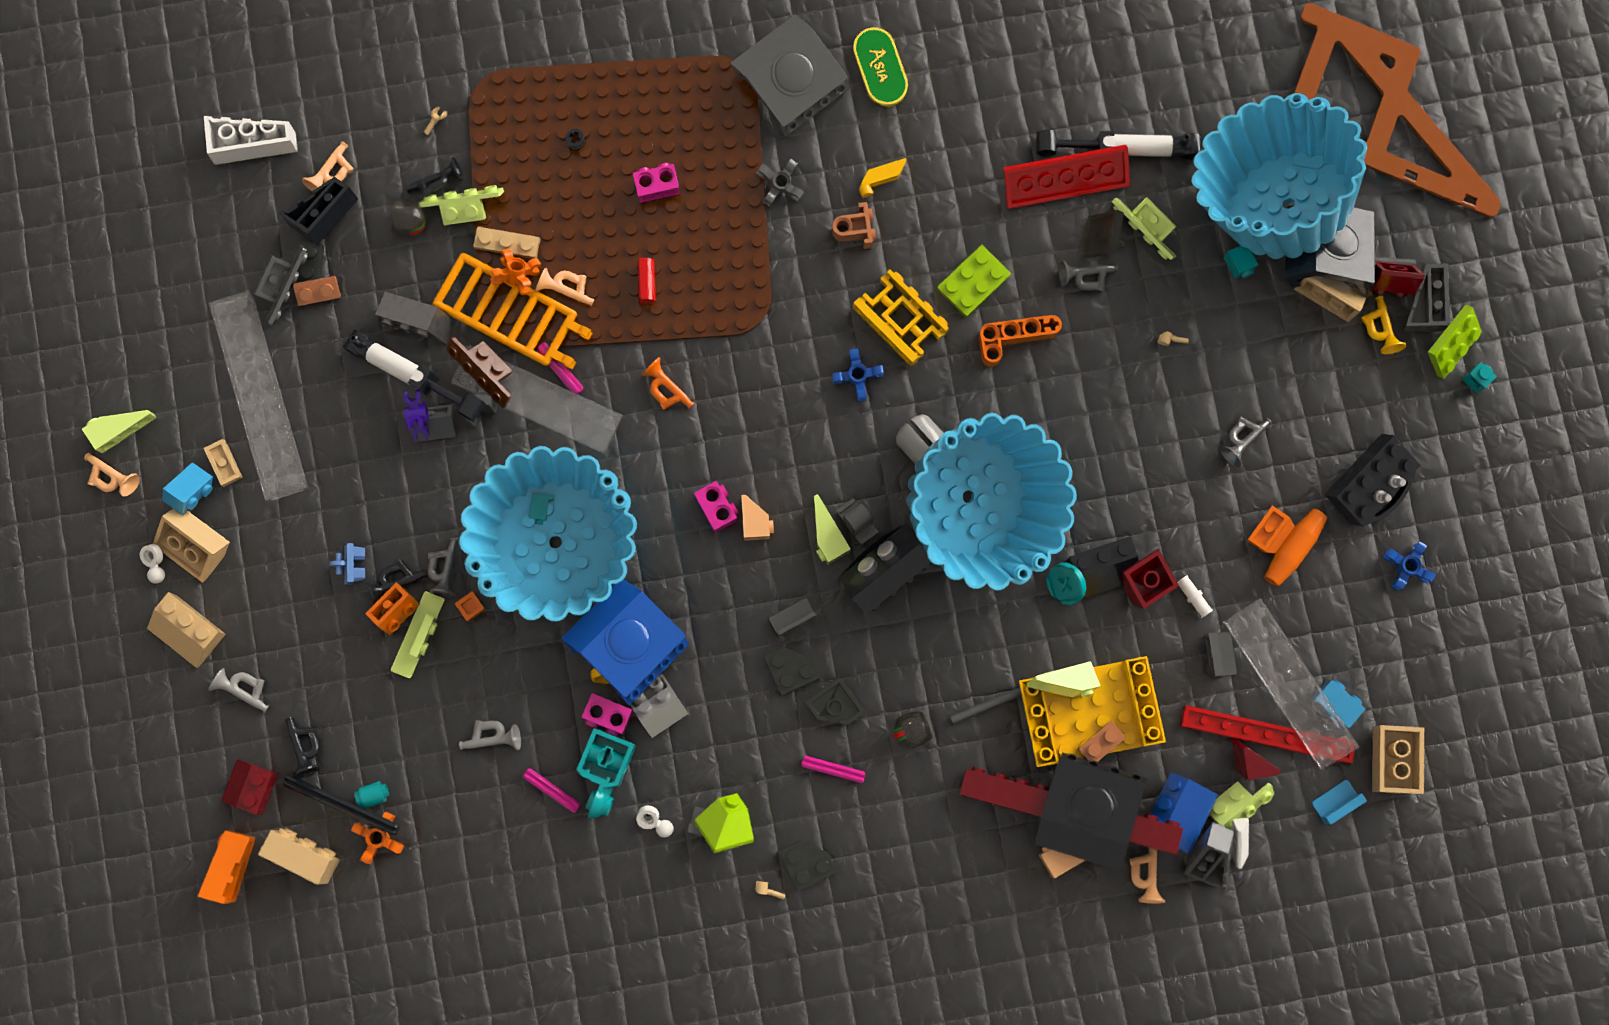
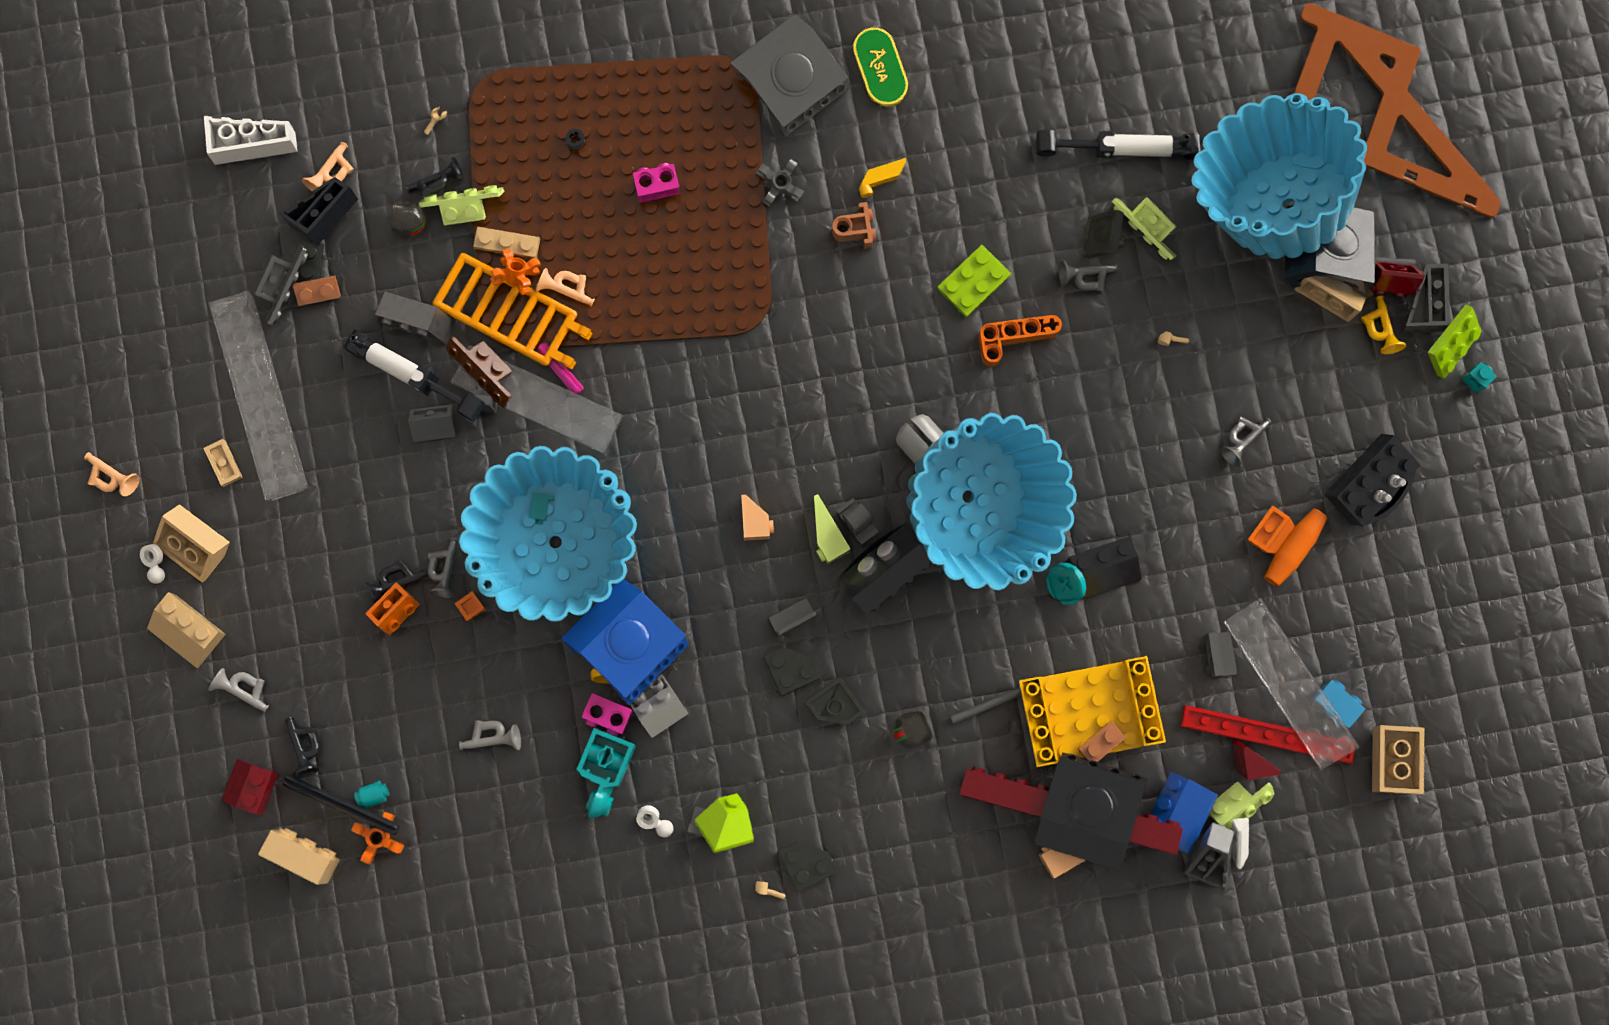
(112, 429): yellowish green slope -> none
(187, 489): dark azure brick -> none
(227, 867): orange wedge -> none
(350, 573): medium blue hips -> none
(416, 415): dark purple pin -> none
(416, 638): yellowish green bracket -> none
(551, 790): dark pink axle -> none
(646, 281): red brick -> none
(661, 379): orange piece -> none
(712, 508): dark pink brick -> none
(833, 769): dark pink axle -> none
(841, 377): blue pin -> none
(889, 329): yellow fence -> none
(1066, 176): red plate -> none
(1069, 682): yellowish green slope -> none
(1148, 580): dark red slope -> none
(1151, 894): light nougat piece -> none
(1194, 596): white pin -> none
(1240, 262): teal brick -> none
(1337, 802): dark azure panel -> none
(1403, 574): blue pin -> none

